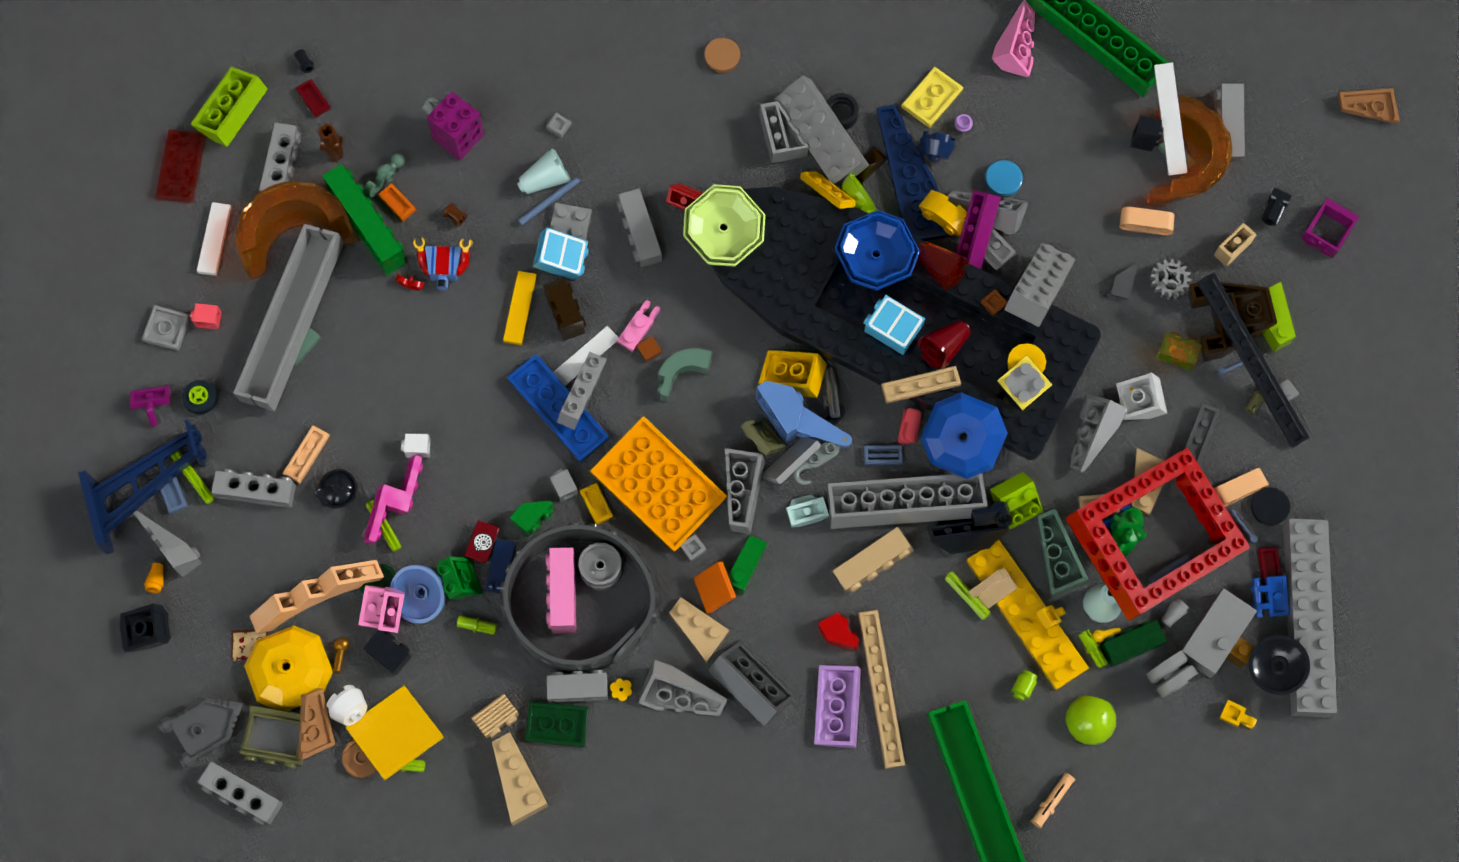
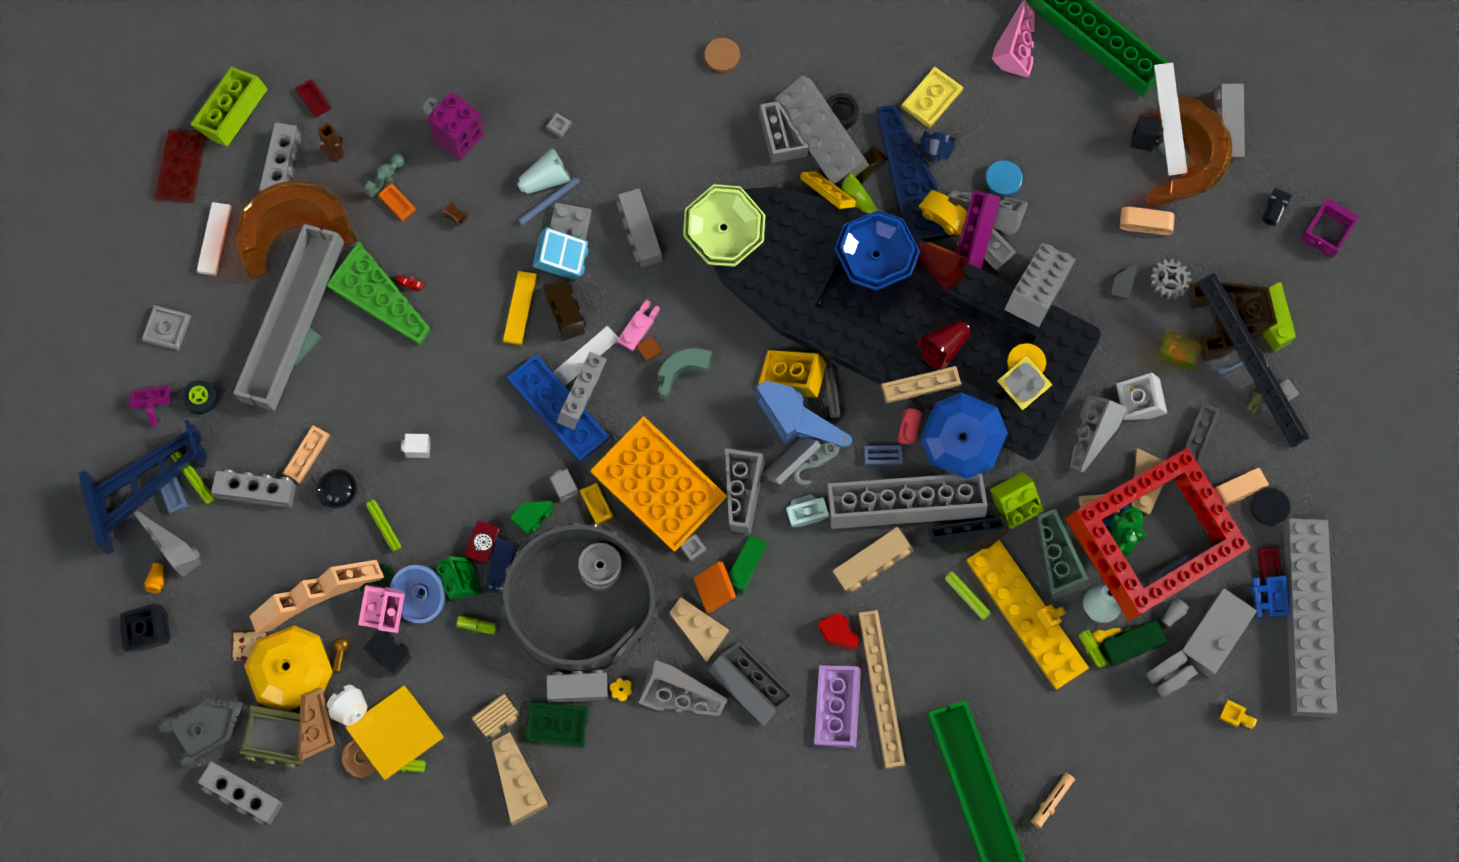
(206, 316): coral brick -> none
(305, 63): black pin -> none
(365, 220): green brick -> none
(371, 290): none -> bright green wing
(393, 499): dark pink bracket -> none
(443, 262): torso -> none
(562, 591): bright pink brick -> none
(681, 195): red brick -> none
(763, 436): olive plate -> none
(893, 324): medium azure brick -> none
(963, 123): lavender plate -> none
(994, 302): dark orange tile -> none
(994, 588): tan panel -> none
(996, 514): black piece -> none
(1024, 685): lime brick -> none
(1090, 720): lime cylinder -> none
(1234, 244): tan brick -> none
(1240, 653): pearl gold brick -> none
(1253, 538): sand blue hinge -> none
(1294, 670): black dish -> none
(1372, 104): medium nougat wing -> none

